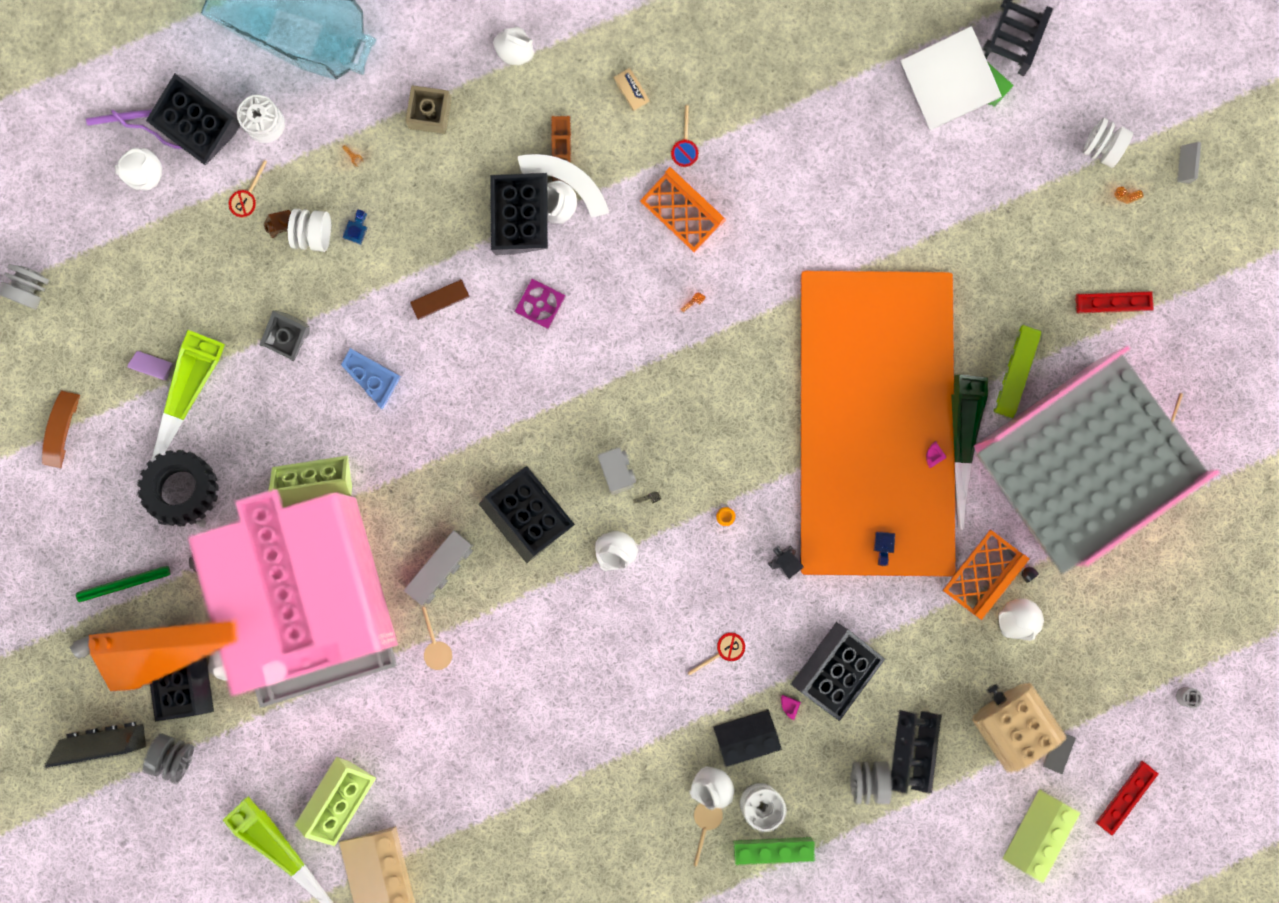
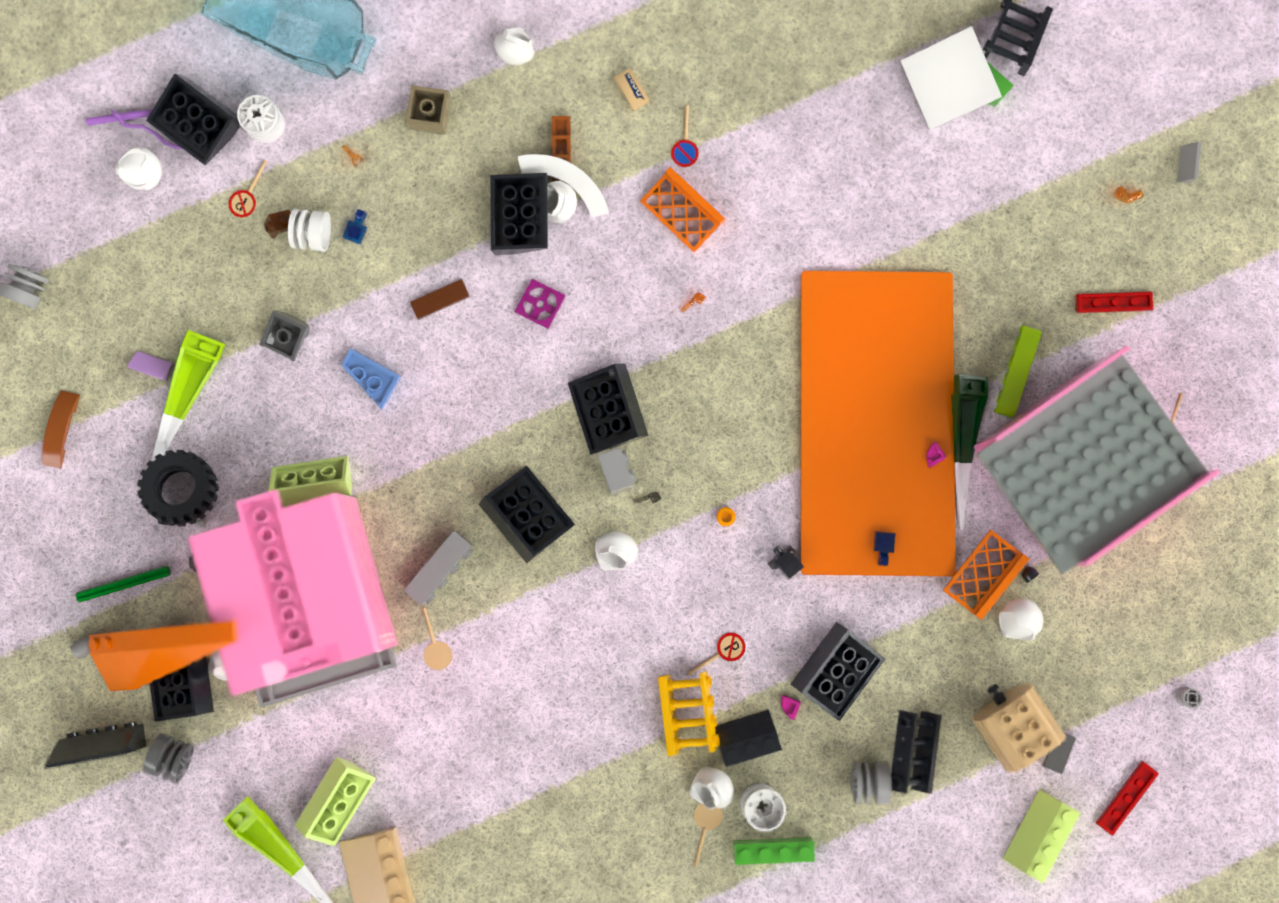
(608, 408): none -> black slope
(672, 724): none -> yellow fence
(1107, 142): white wheel -> none

